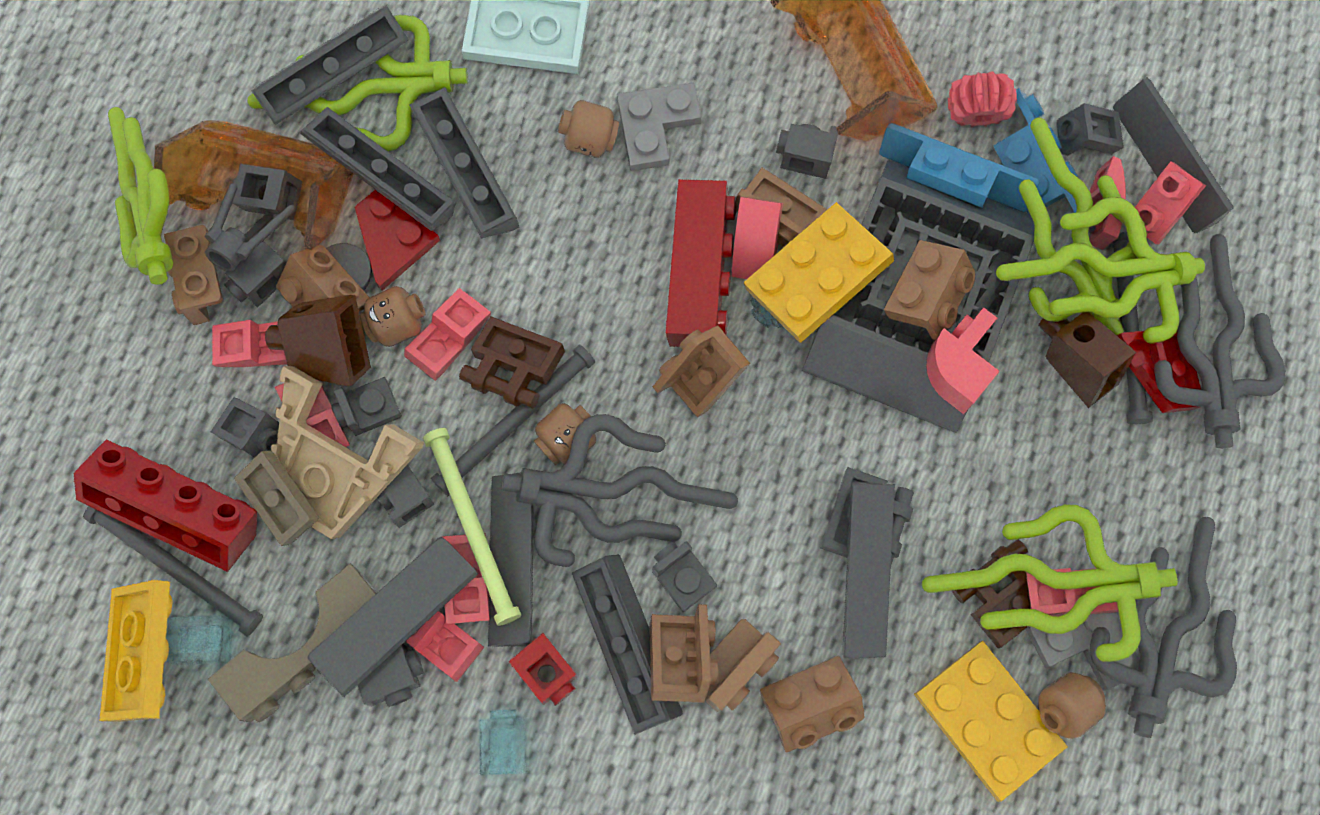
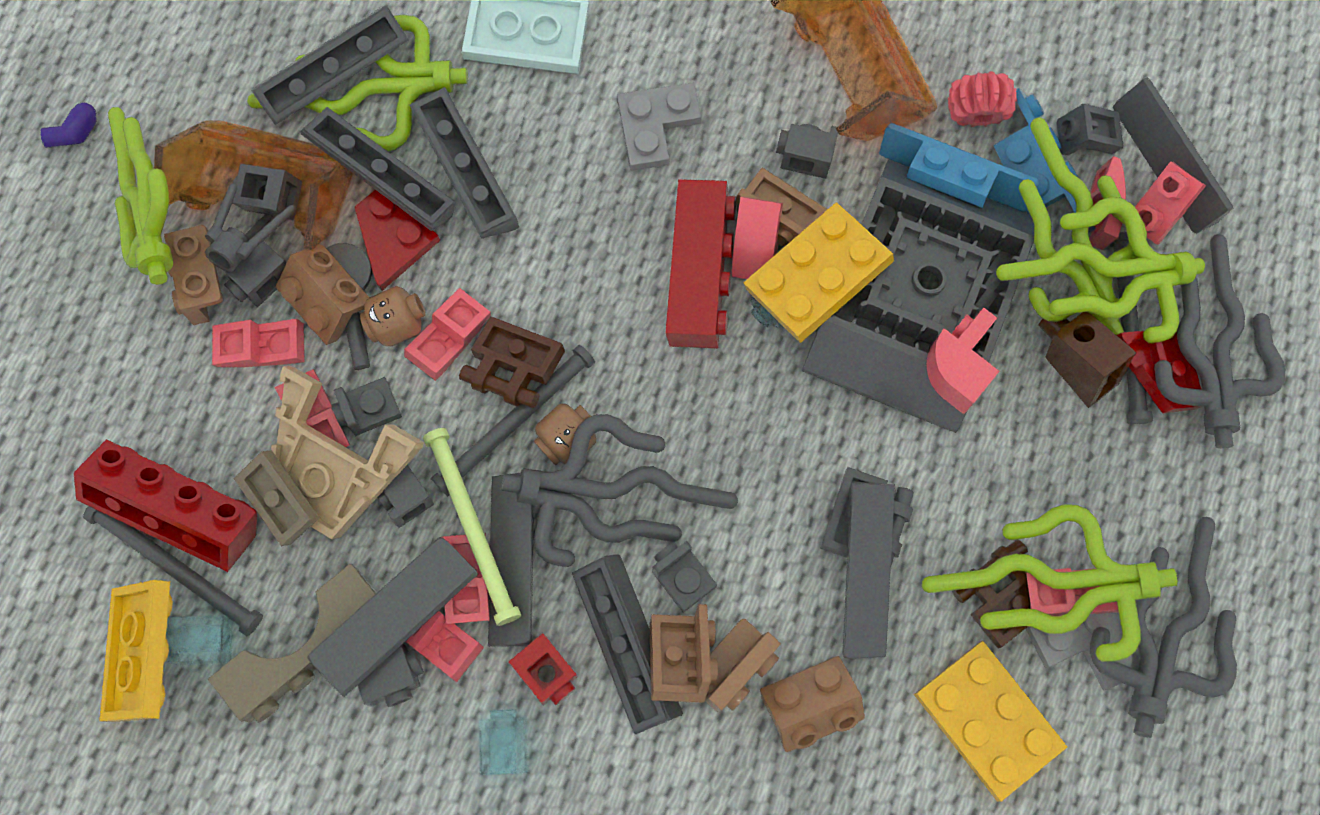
(74, 128): none -> dark purple arm
(247, 428): dark grey bracket -> none
(323, 339): reddish brown torso -> none
(588, 129): medium nougat head -> none
(702, 369): medium nougat bracket -> none
(931, 287): medium nougat bracket -> none
(1072, 705): medium nougat head -> none

